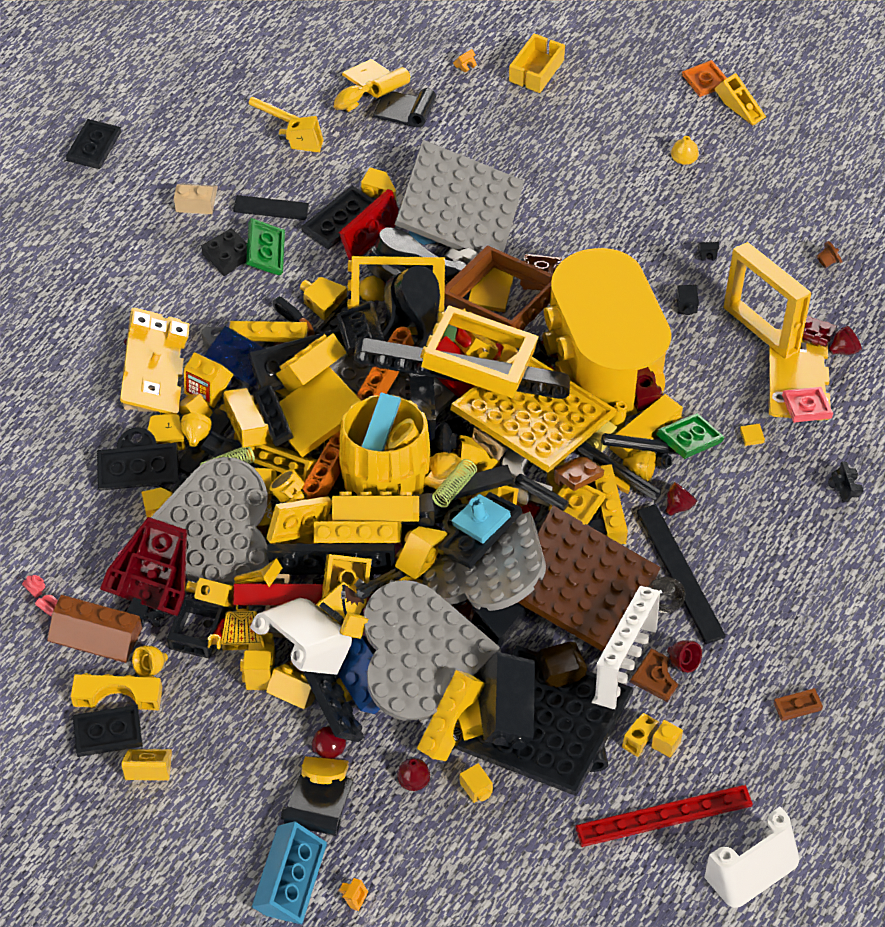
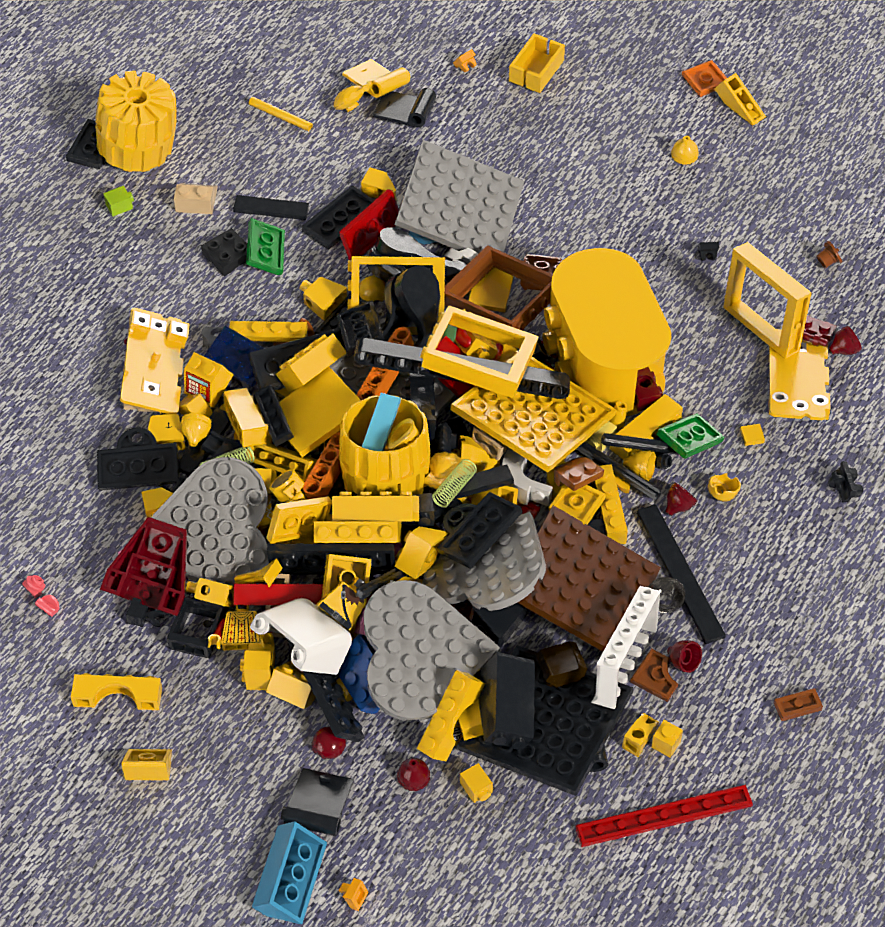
(94, 628): slope -> none
(107, 730): black plate -> none
(118, 200): none -> lime brick
(135, 121): none -> yellow wheel
(148, 660): yellow helmet -> none
(286, 309): black tile -> none
(303, 134): yellow torso -> none
(324, 770): yellow tile -> none
(353, 625): yellow tile -> none
(481, 518): medium azure tile -> none
(541, 492): black axle -> none
(687, 299): black brick -> none
(722, 482): none -> yellow hair
(745, 876): white windscreen -> none
(807, 404): coral tile -> none

